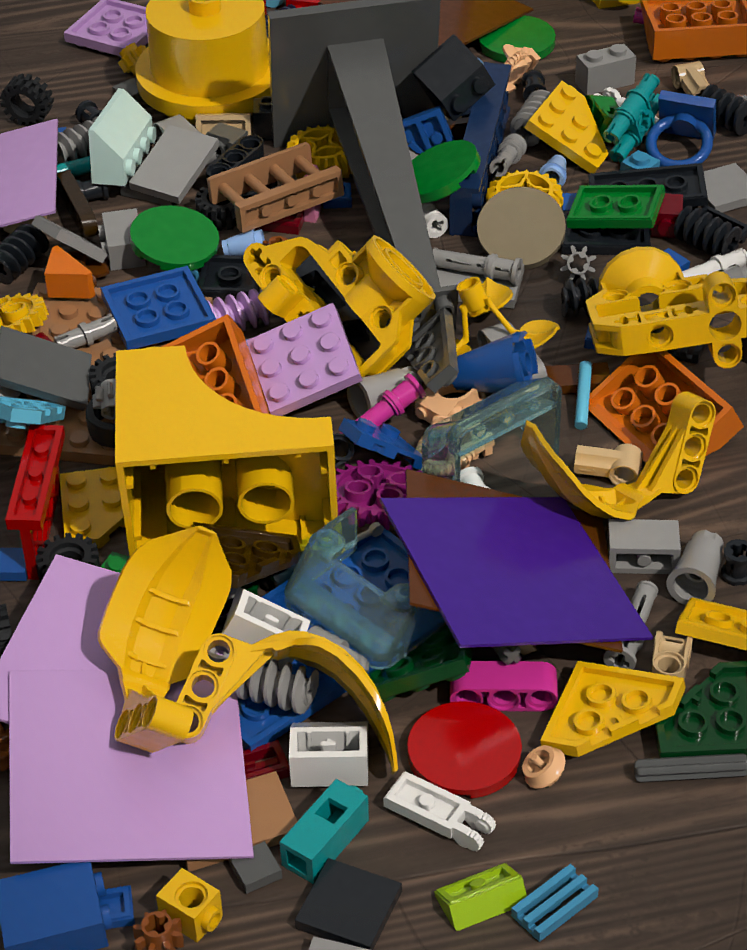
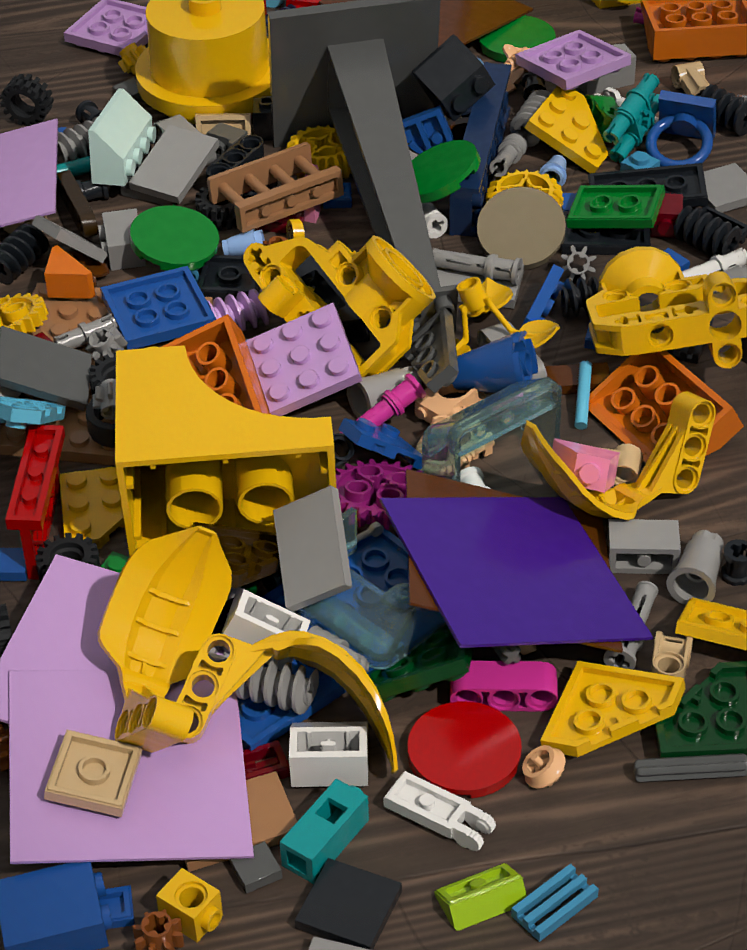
(93, 773): none -> tan plate
(105, 342): none -> light grey gear
(294, 229): none -> yellow tile
(312, 548): none -> light grey tile
(542, 302): none -> blue plate
(573, 59): none -> lavender plate
(591, 465): none -> bright pink slope

